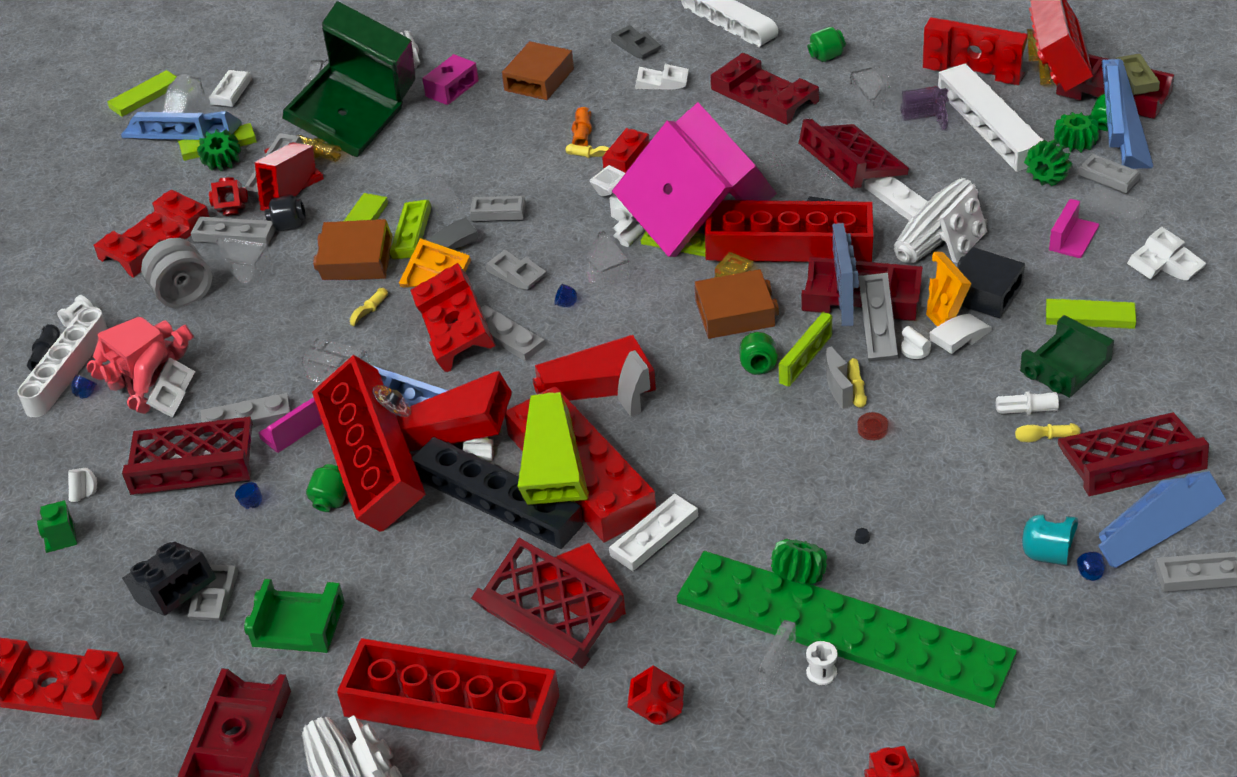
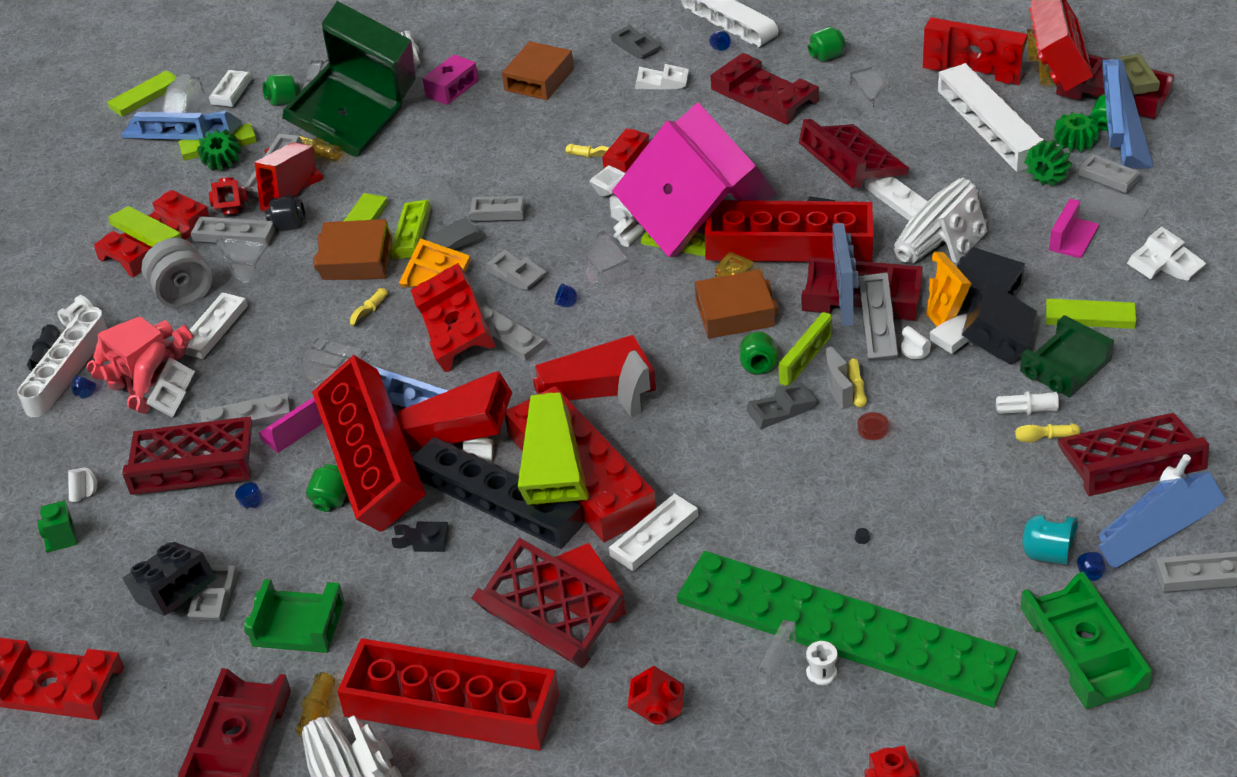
(141, 226): none -> lime tile
(214, 324): none -> white plate
(280, 89): none -> green head
(316, 702): none -> clear yellow pin
(392, 400): piece -> none
(423, 538): none -> black plate
(581, 126): orange pin -> none
(720, 40): none -> clear blue hinge
(786, 403): none -> dark grey slope
(799, 561): green gear -> none
(925, 103): clear purple piece -> none
(999, 323): none -> black brick
(1098, 666): none -> green piece
(1178, 472): none -> white hand

